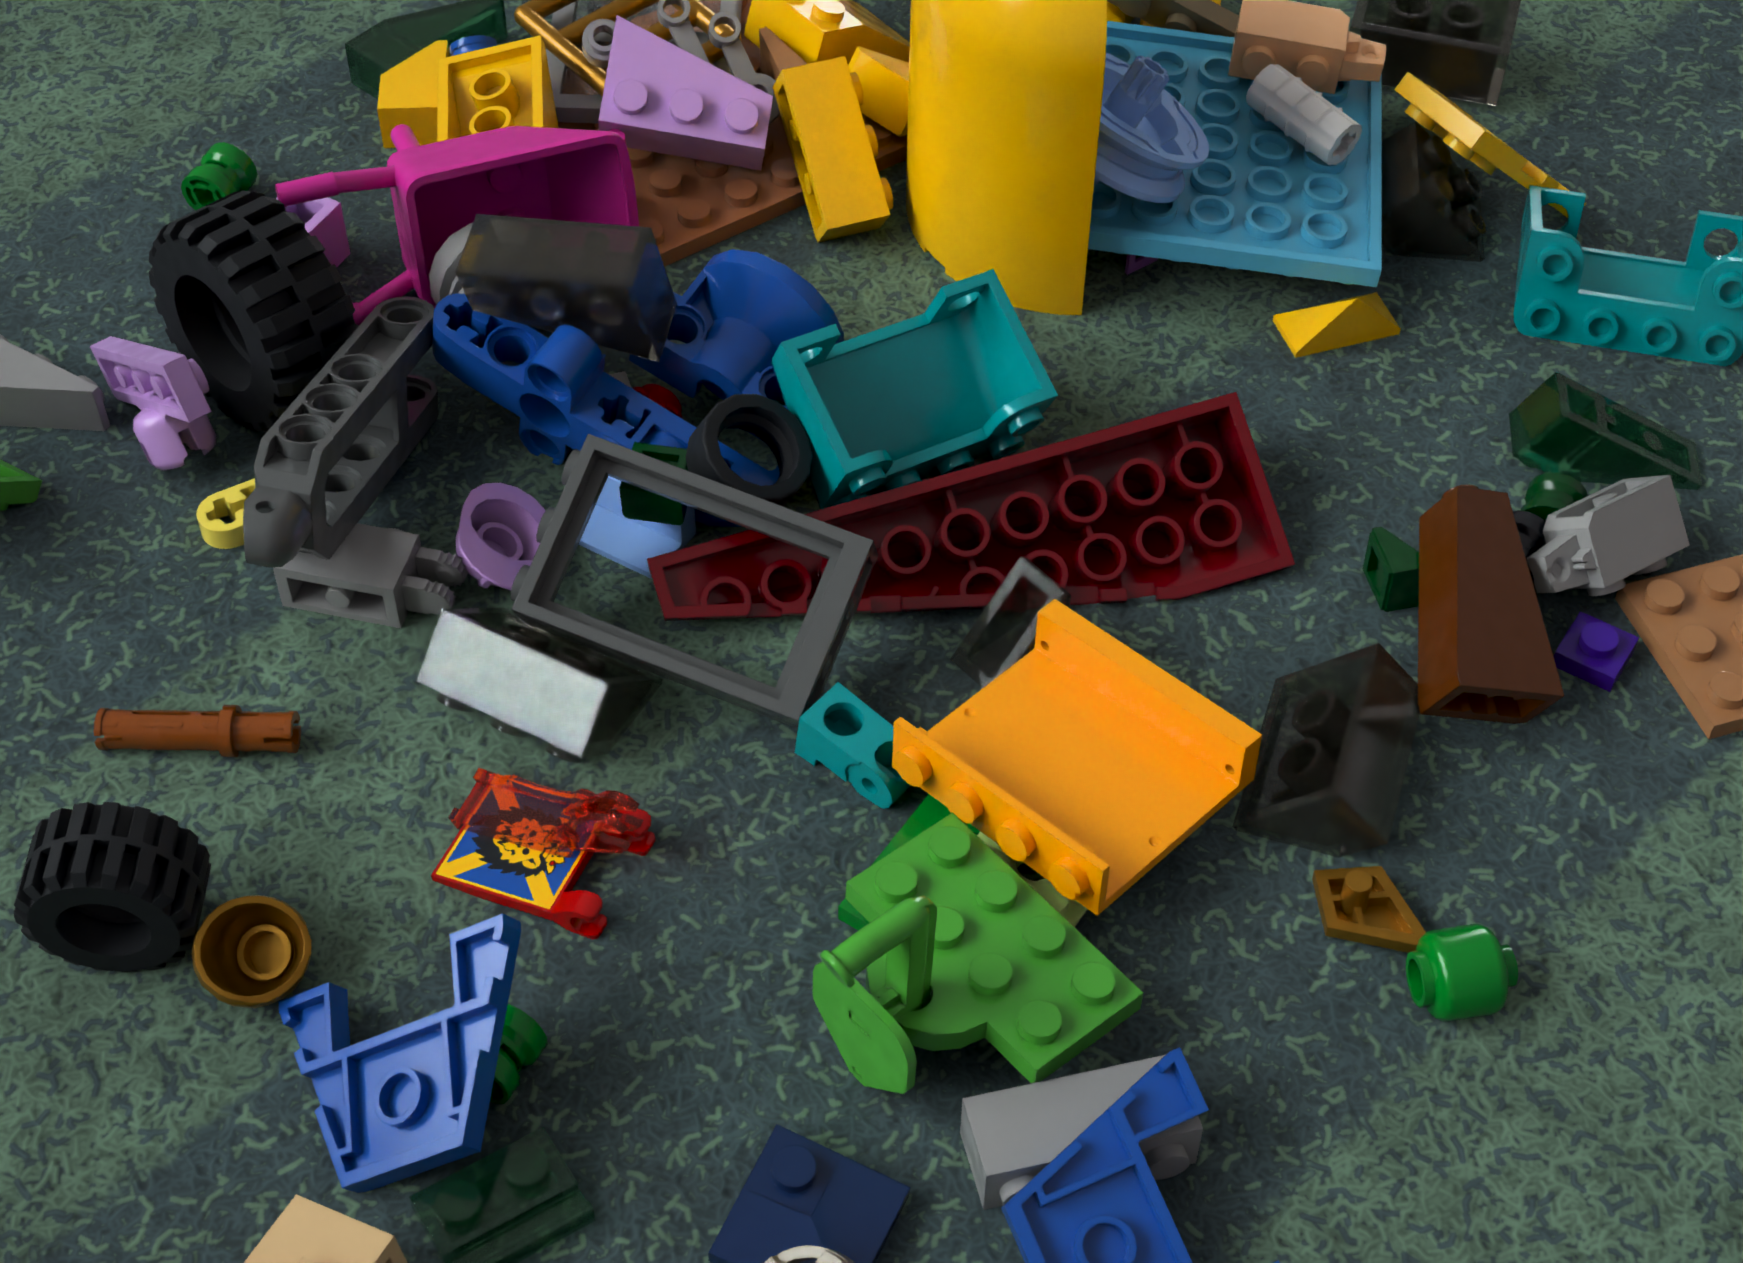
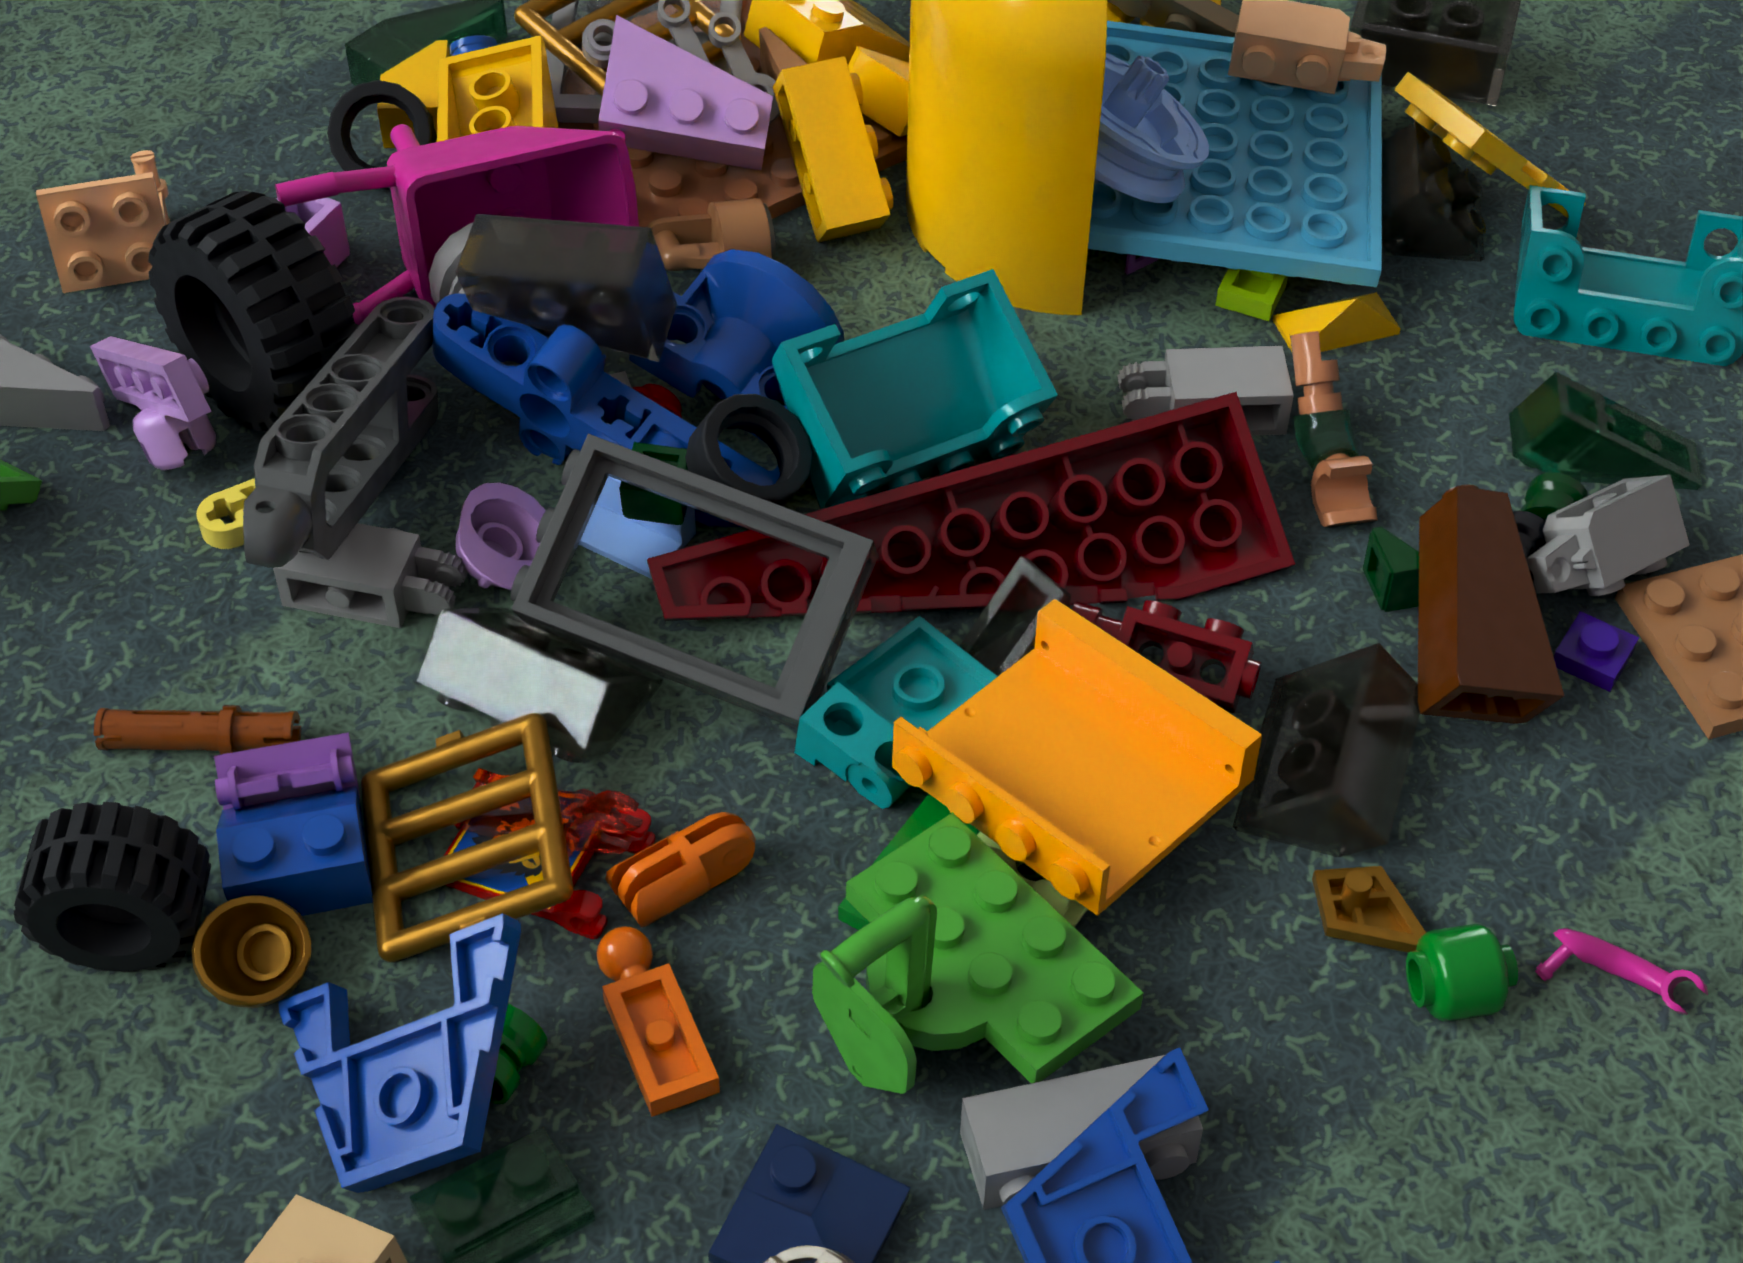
(105, 226): none -> light nougat plate
(212, 182): green wheel -> none
(284, 771): none -> medium lavender hinge
(297, 851): none -> blue slope
(359, 98): none -> black tyre
(385, 833): none -> pearl gold bar
(654, 1024): none -> orange plate
(682, 866): none -> orange arm
(733, 224): none -> medium nougat piece
(915, 676): none -> teal plate
(1186, 648): none -> dark red brick
(1201, 374): none -> light grey hinge
(1251, 292): none -> lime plate
(1303, 114): white axle -> none
(1328, 439): none -> nougat piece
(1619, 963): none -> dark pink piece

